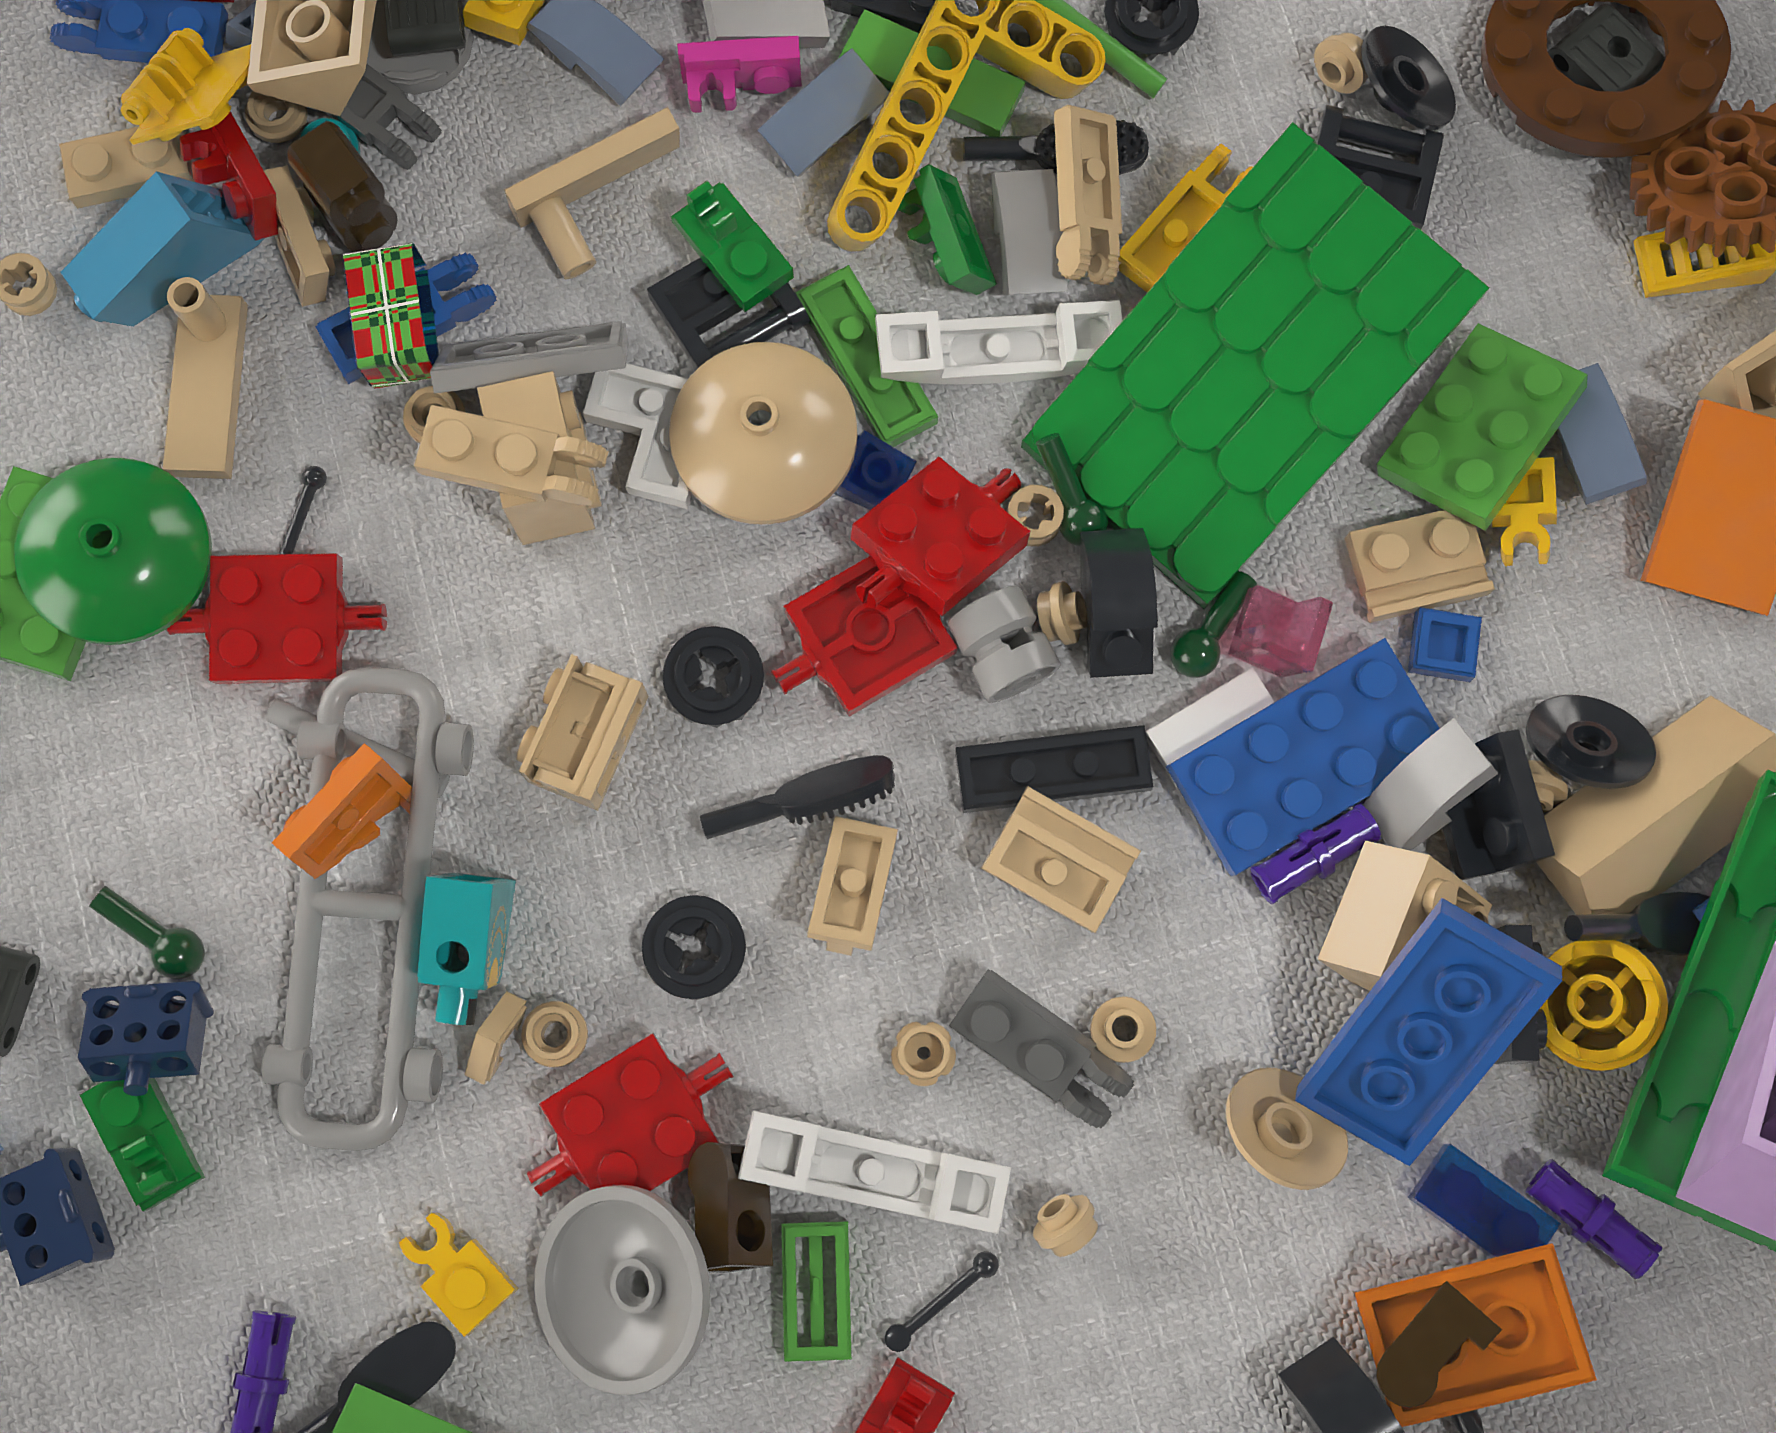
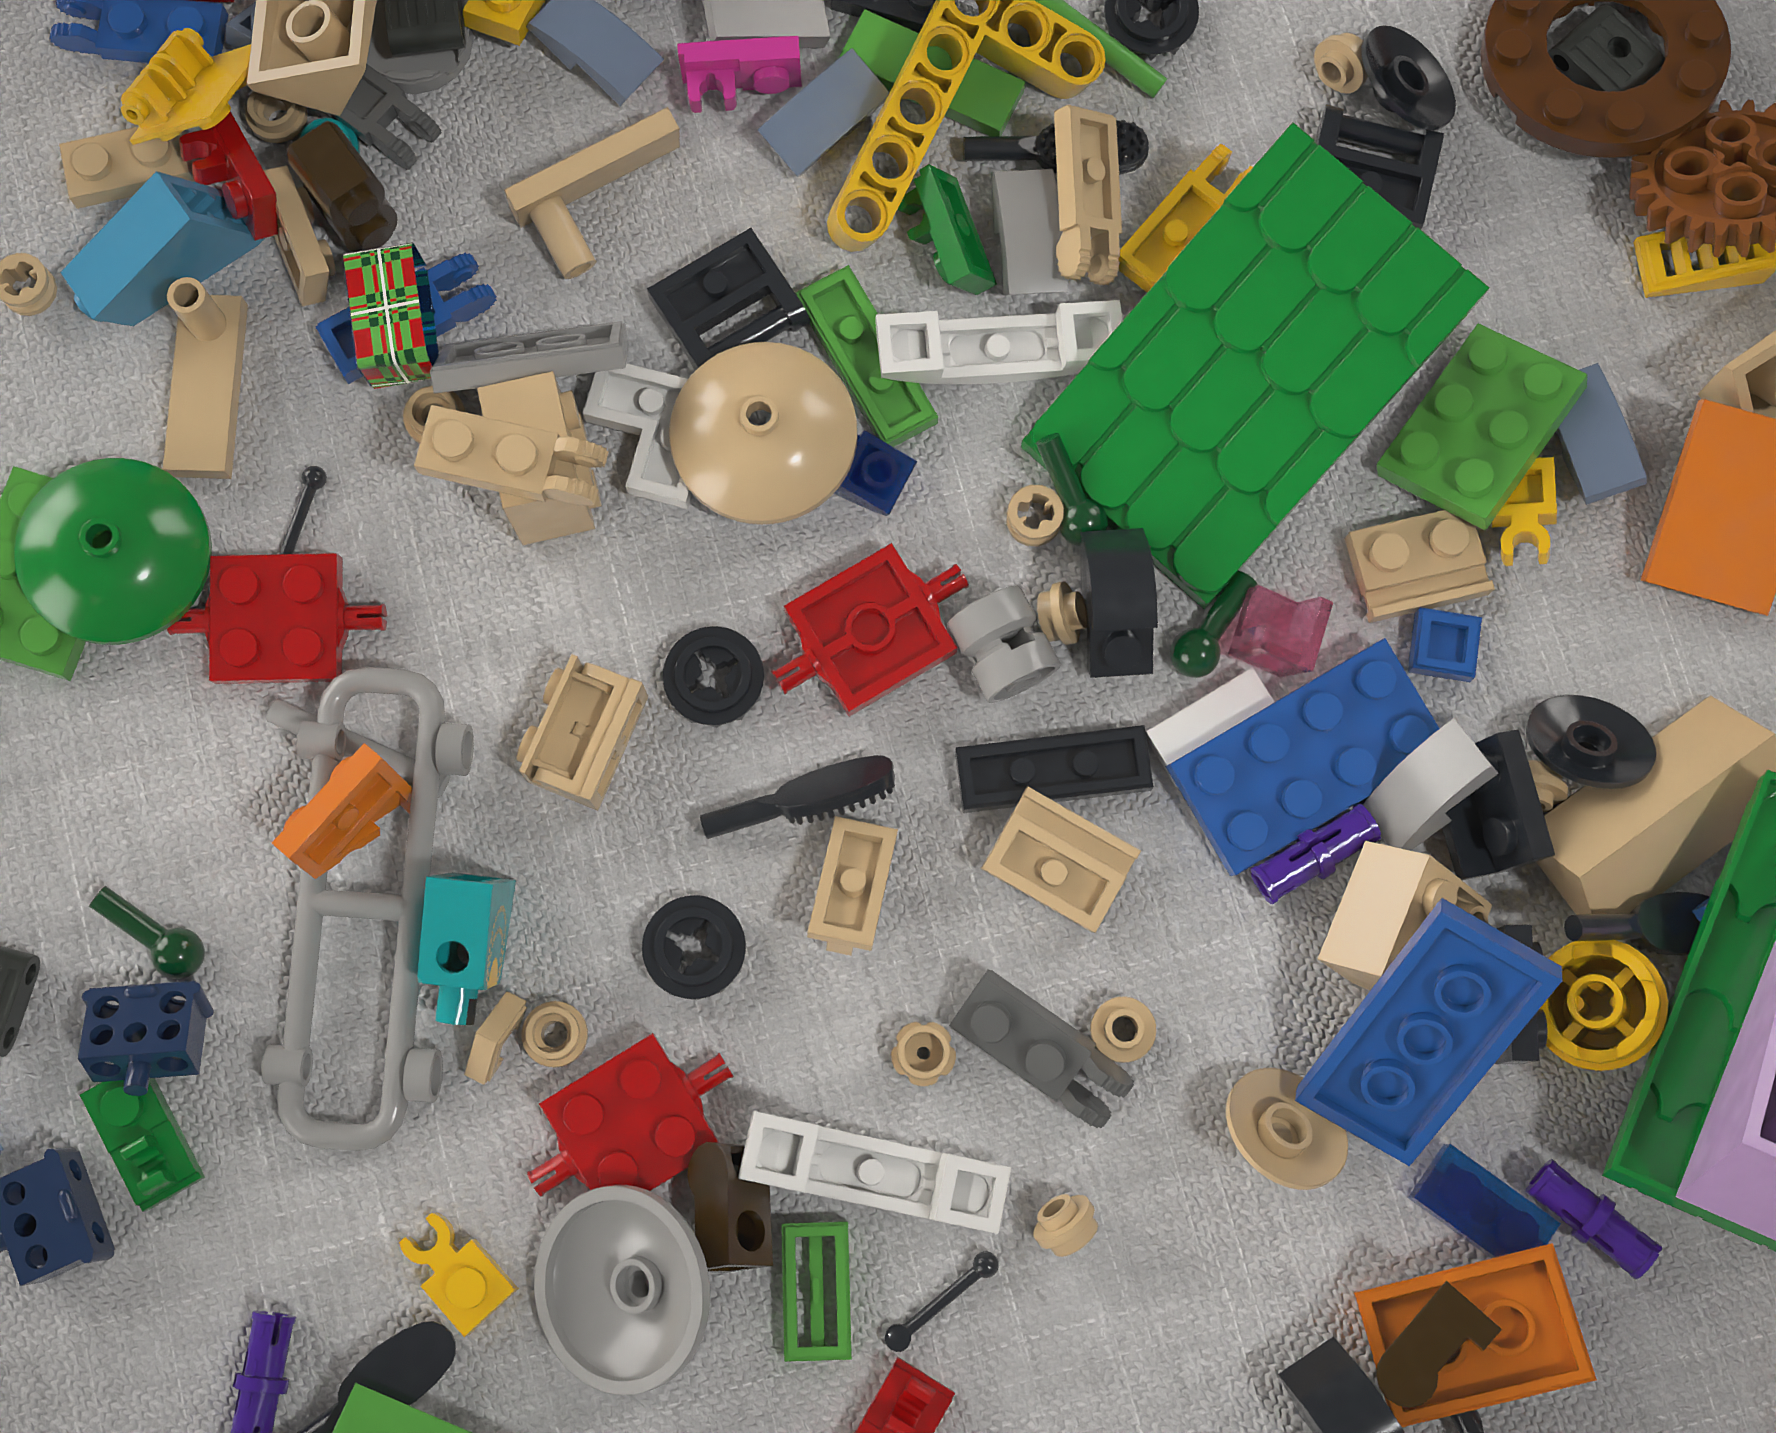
(732, 245): green plate -> none
(939, 536): red plate -> none

